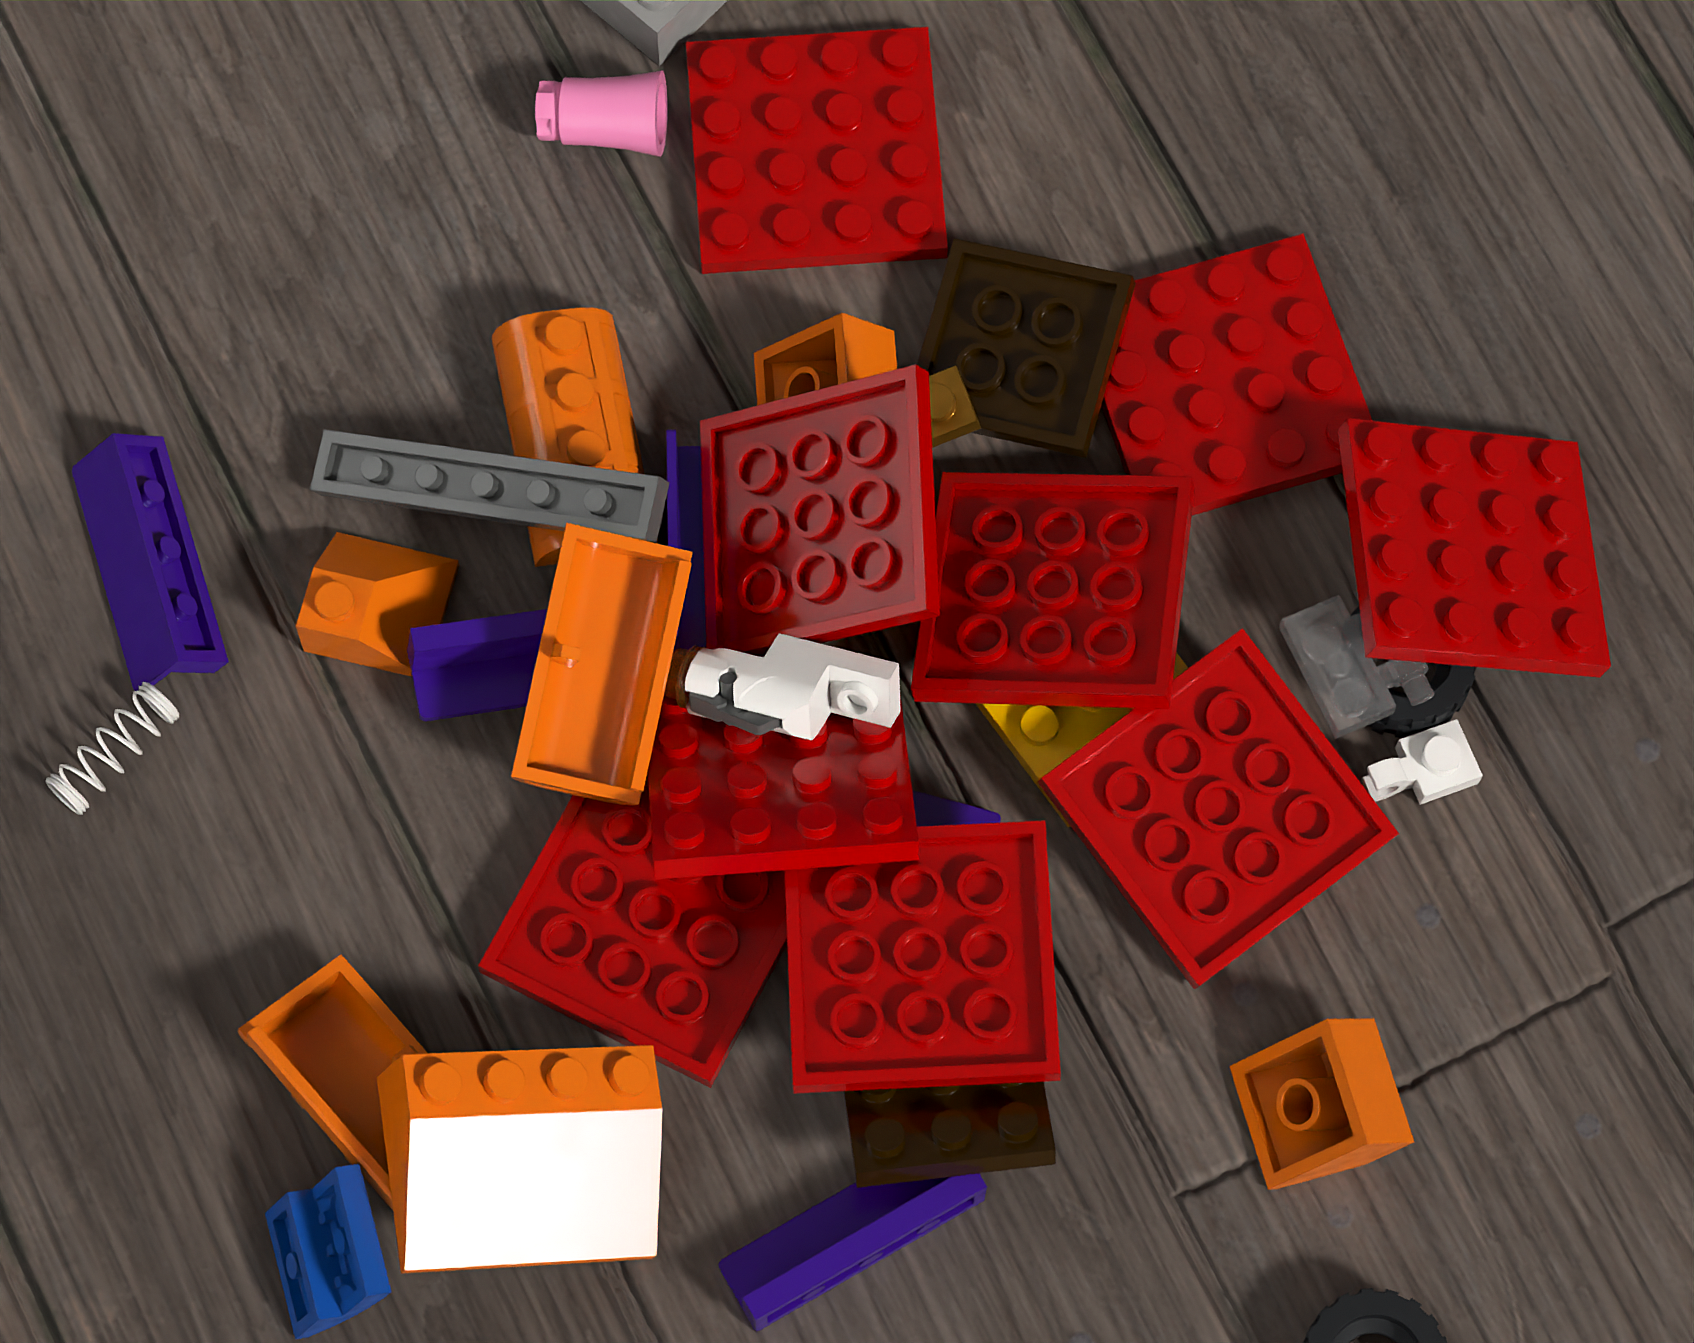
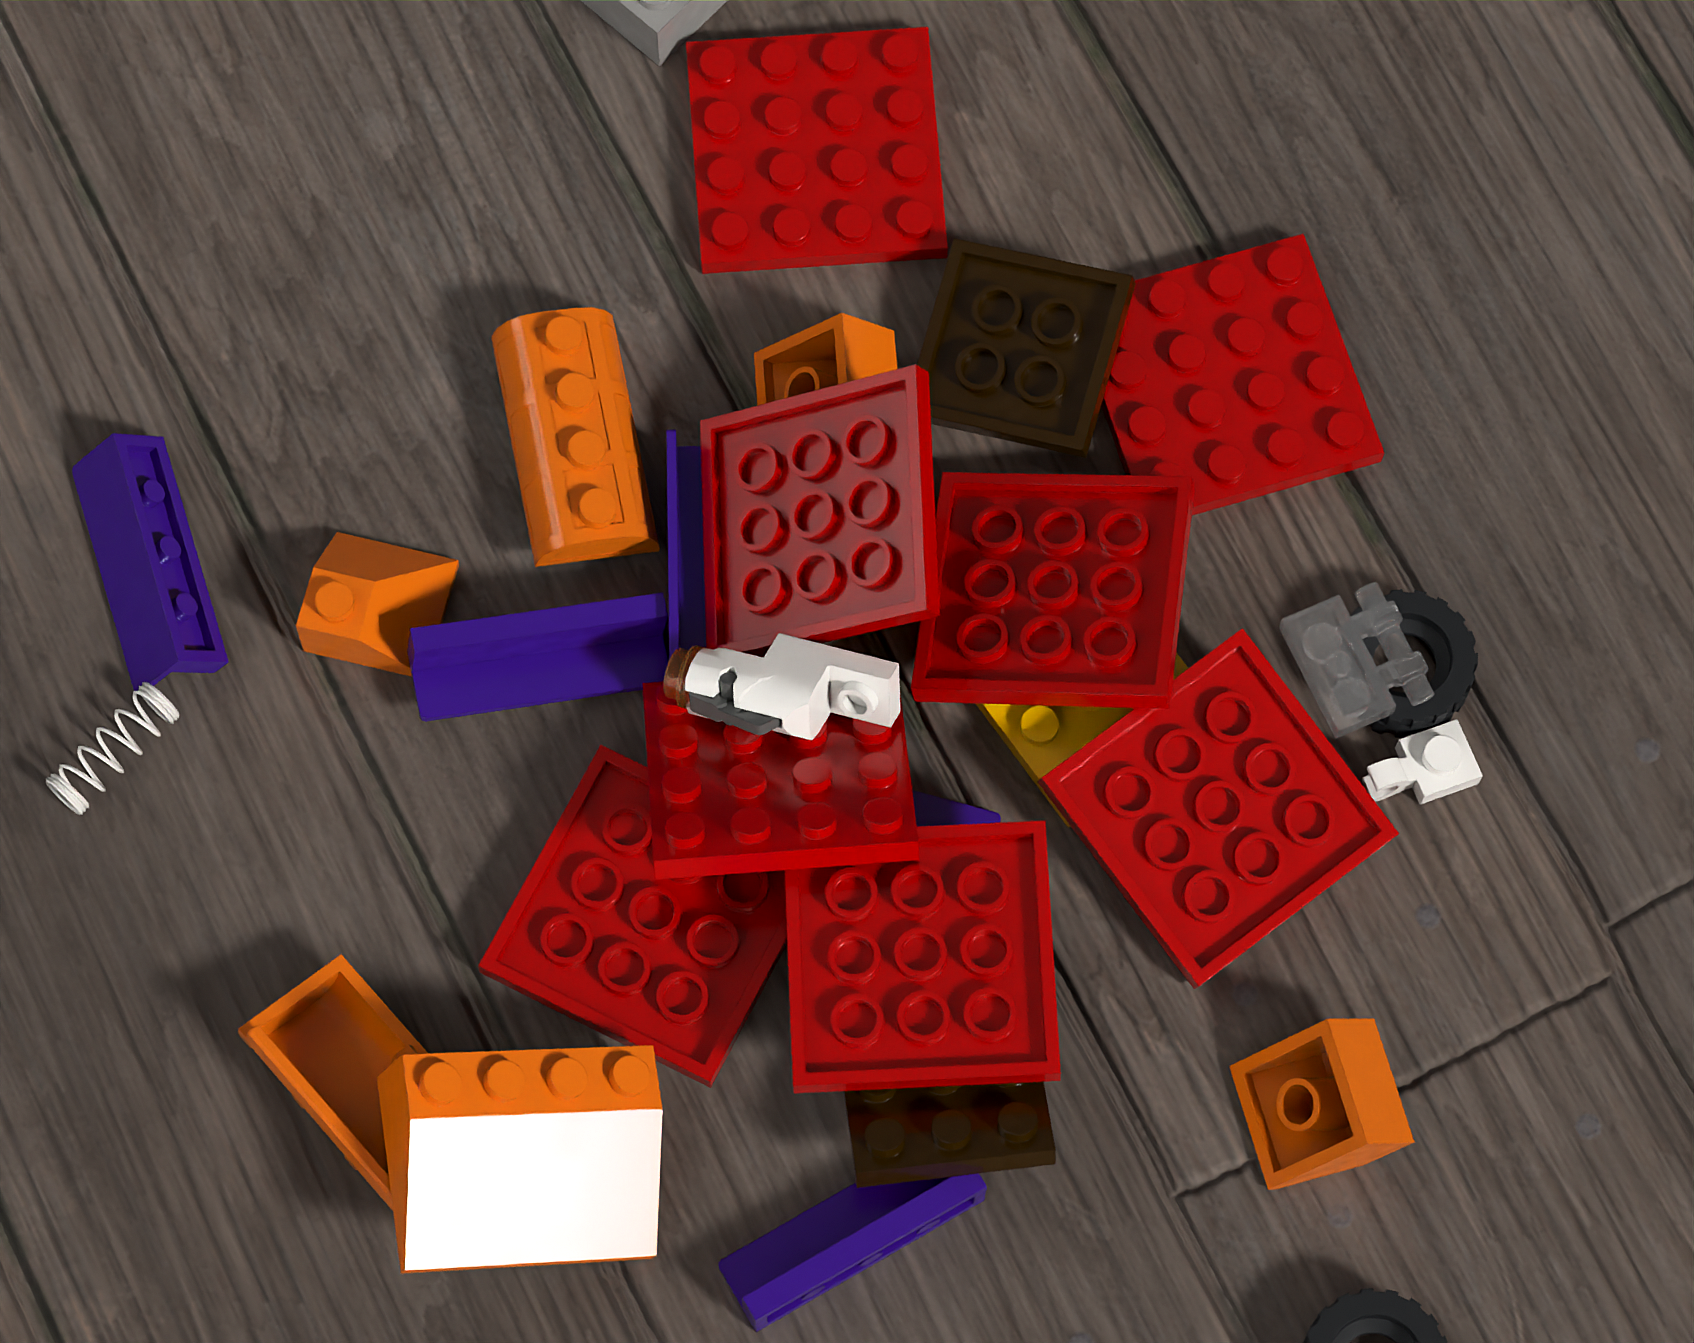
(327, 1251): blue slope -> none
(488, 485): dark grey plate -> none
(602, 666): orange container -> none
(605, 112): bright pink plant -> none
(950, 407): pearl gold plate -> none
(1472, 549): red plate -> none

